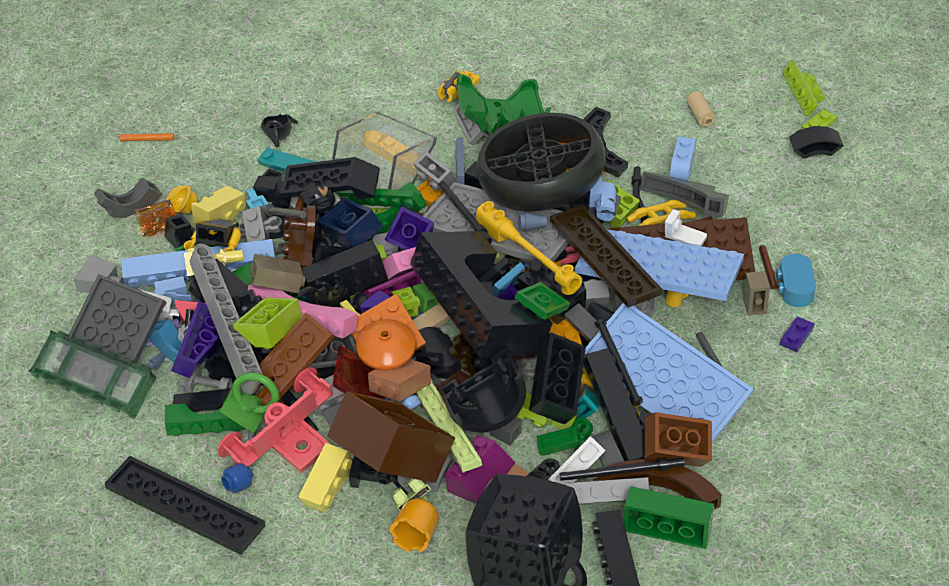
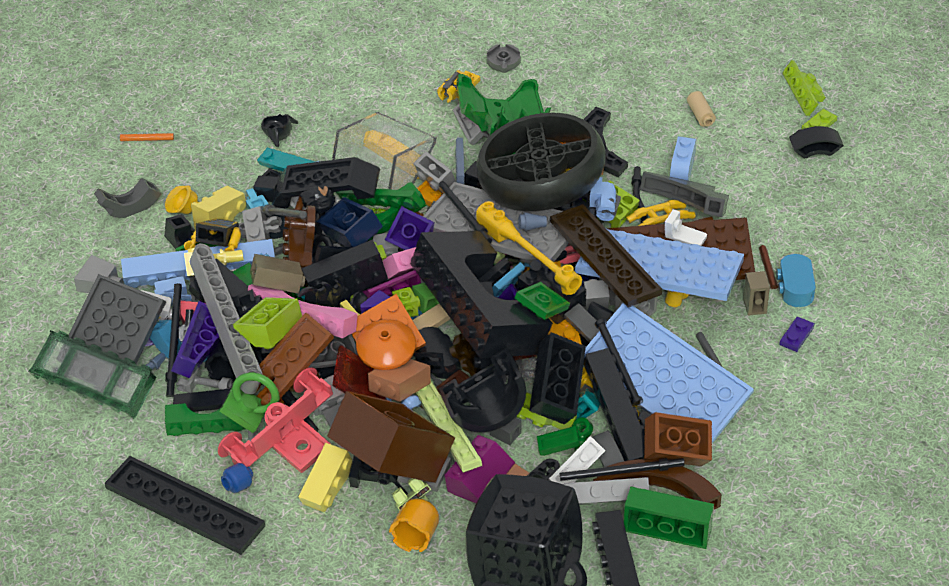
(147, 217): clear orange brick -> none
(171, 377): none -> black bar
(503, 64): none -> flat silver plate

